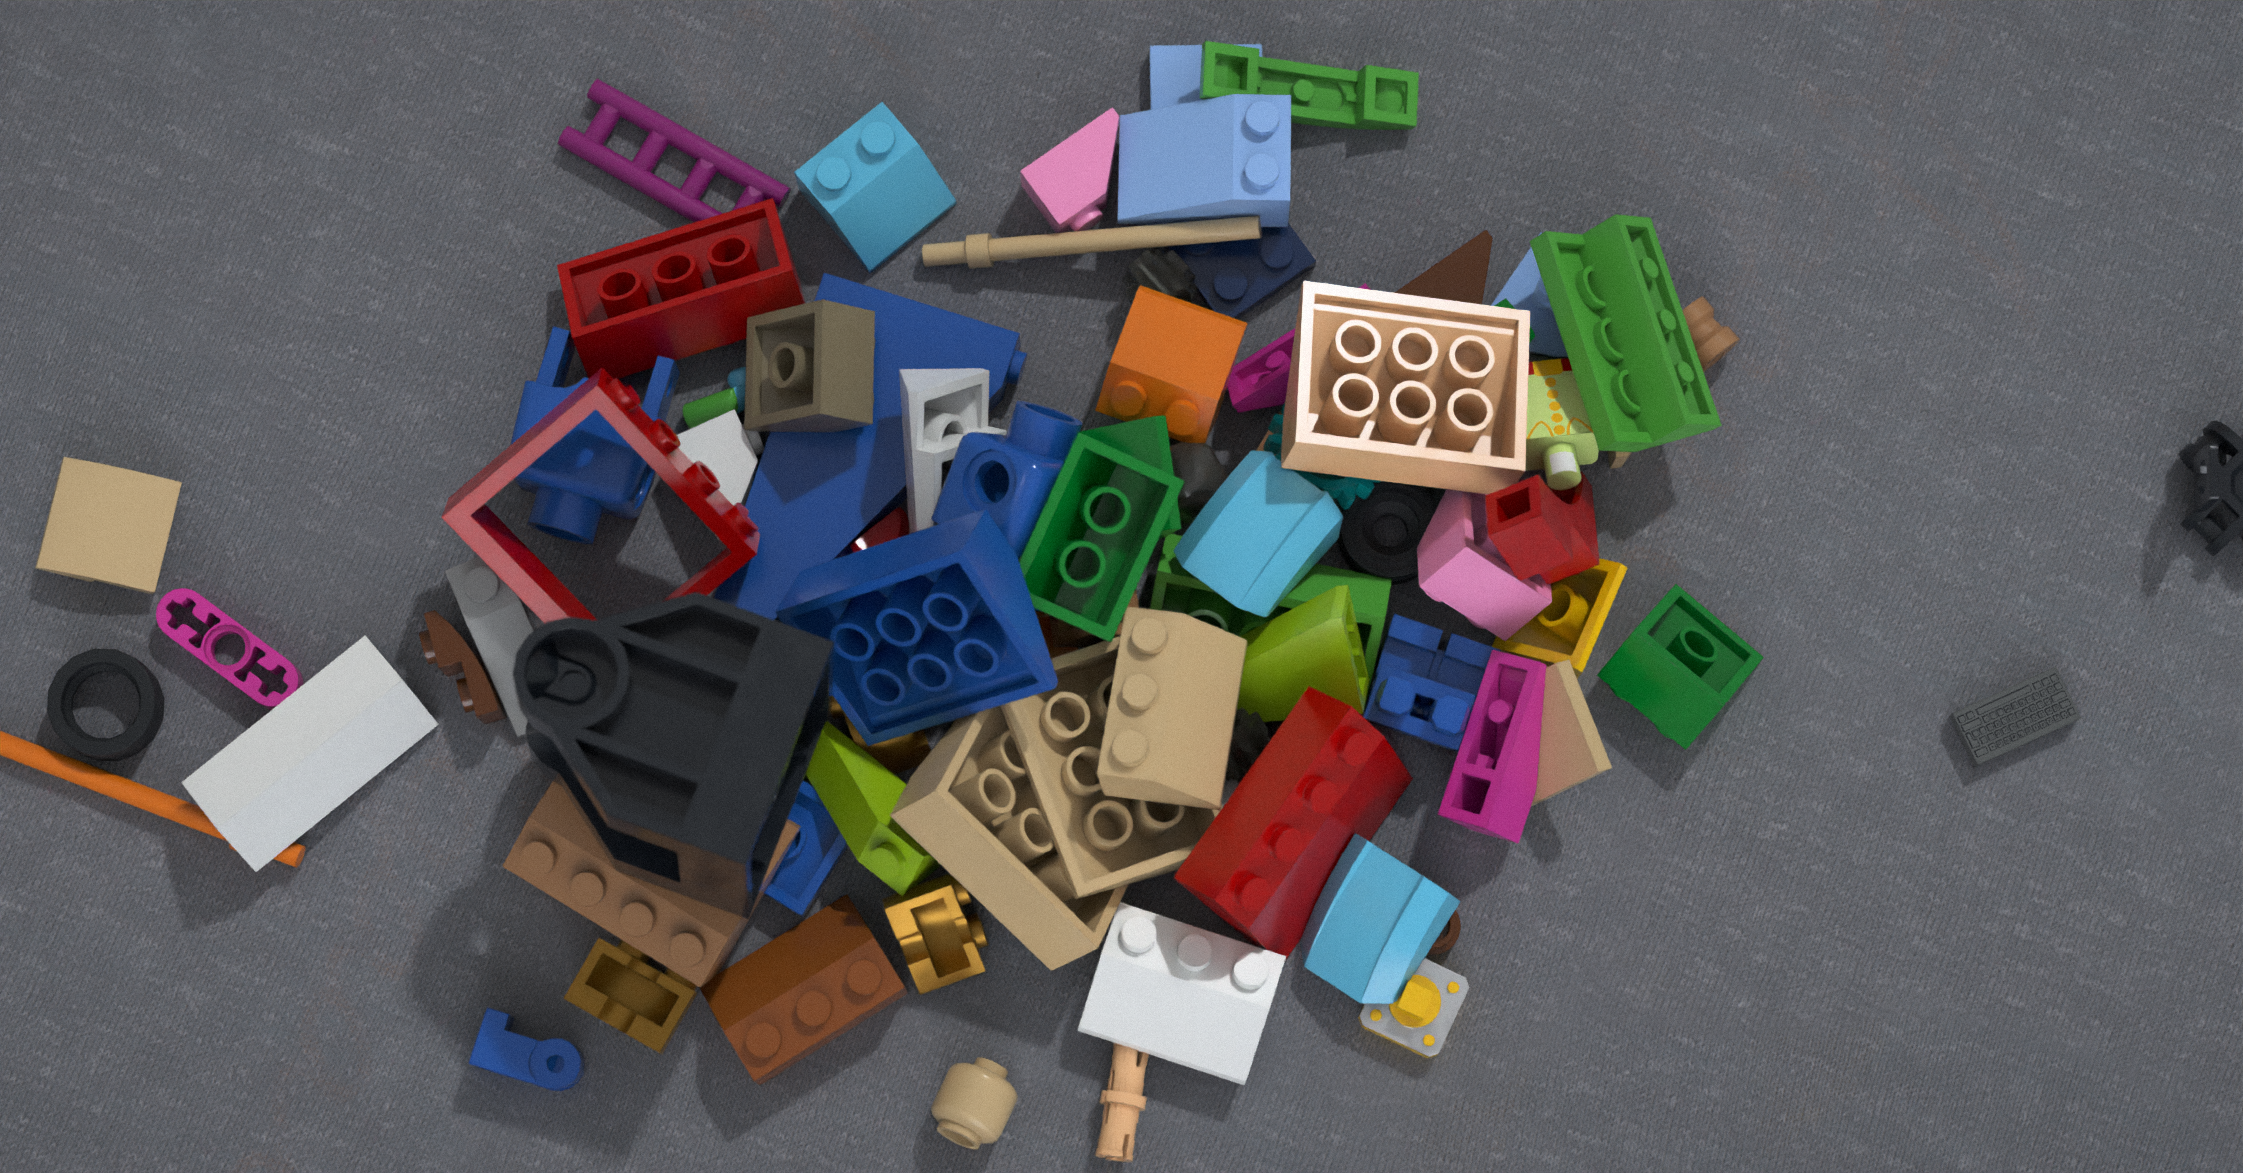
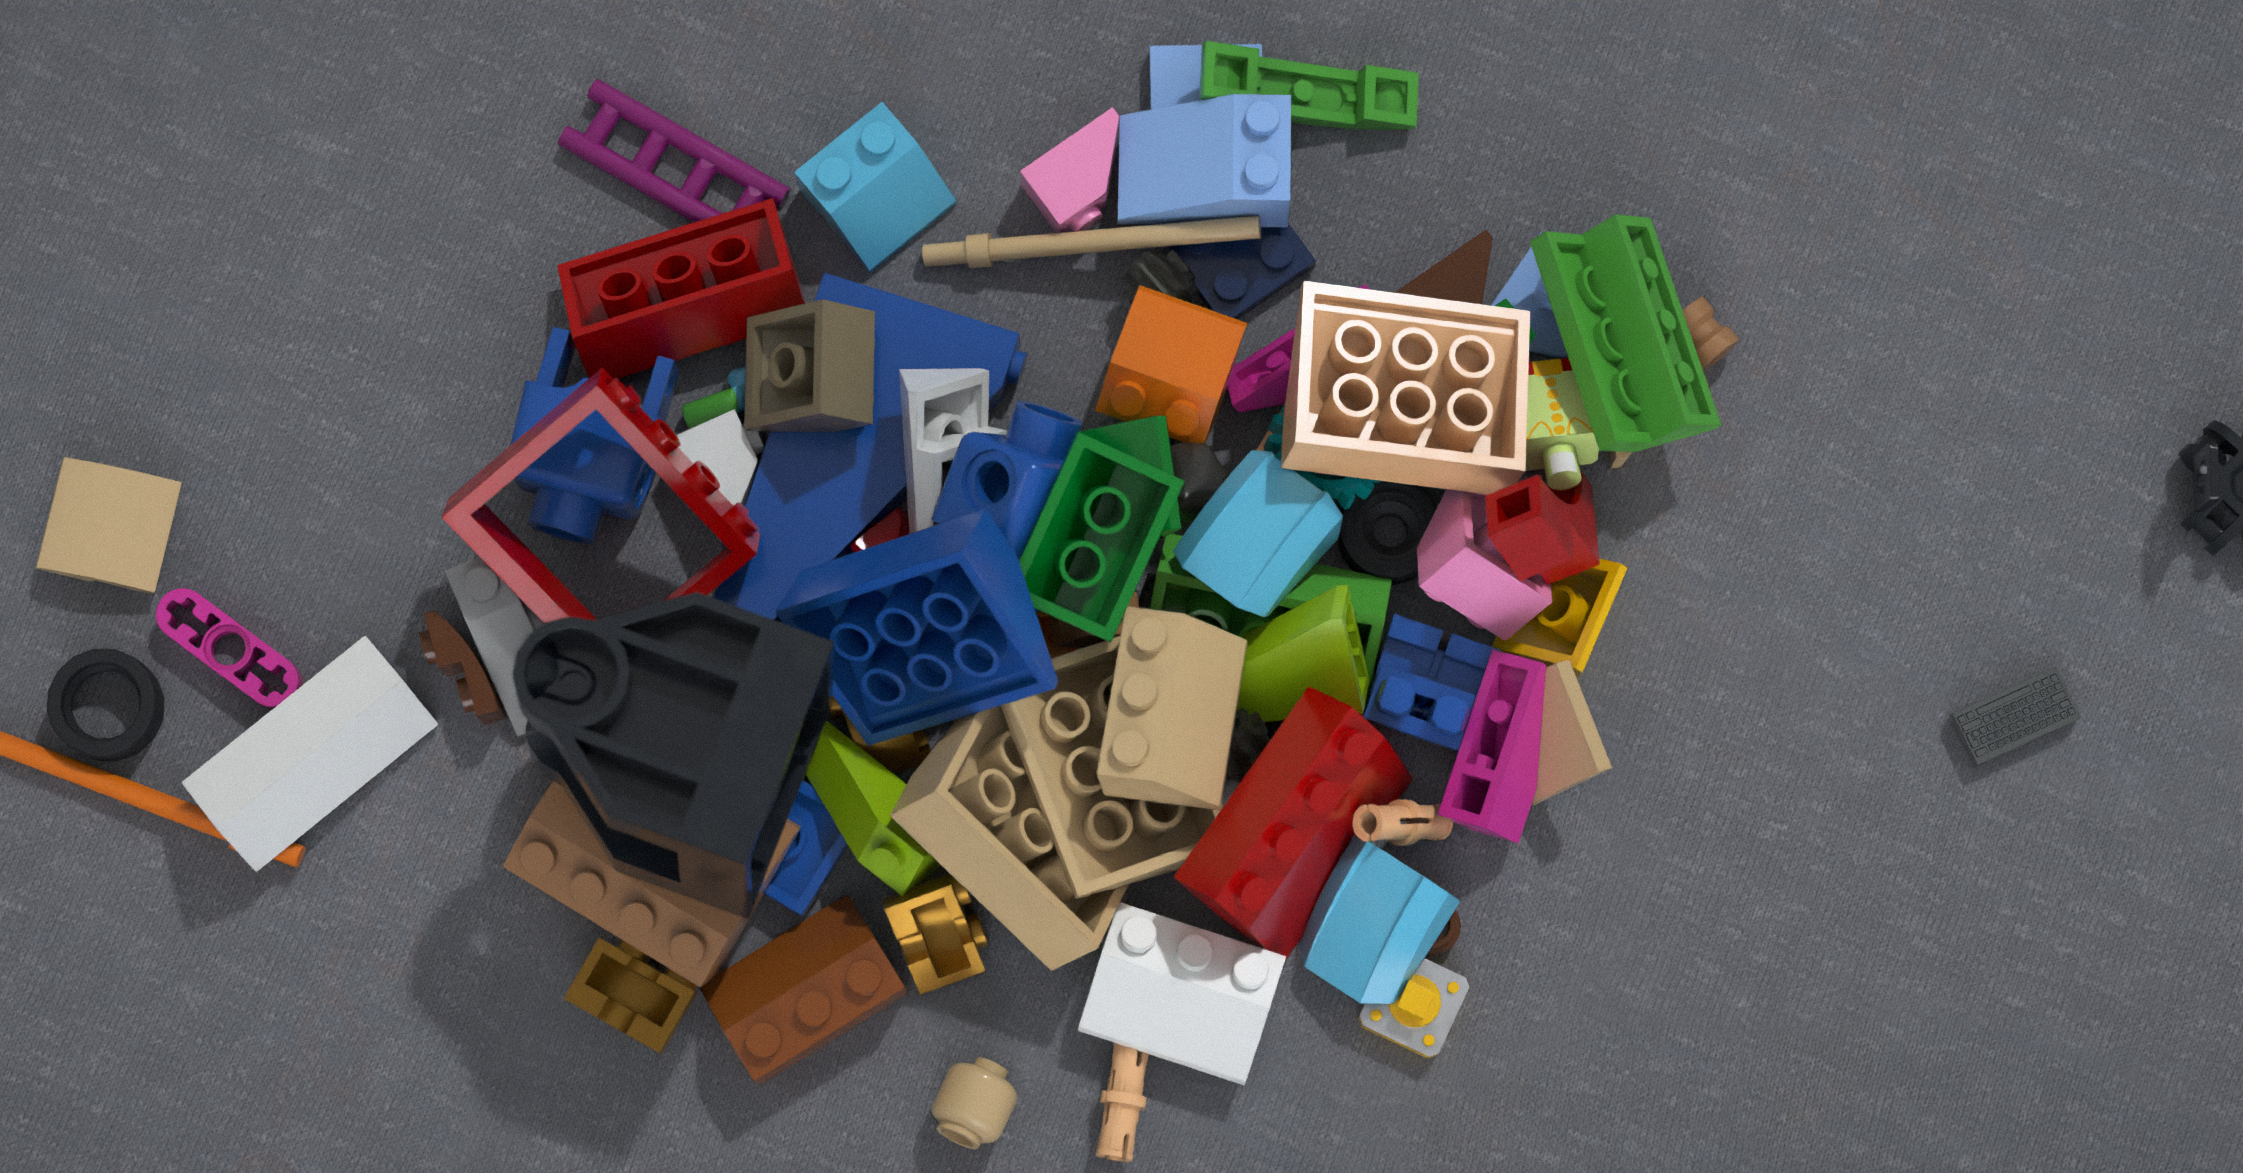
(546, 1063): blue leg -> none
(1384, 823): none -> light nougat pin
(1680, 666): green slope -> none

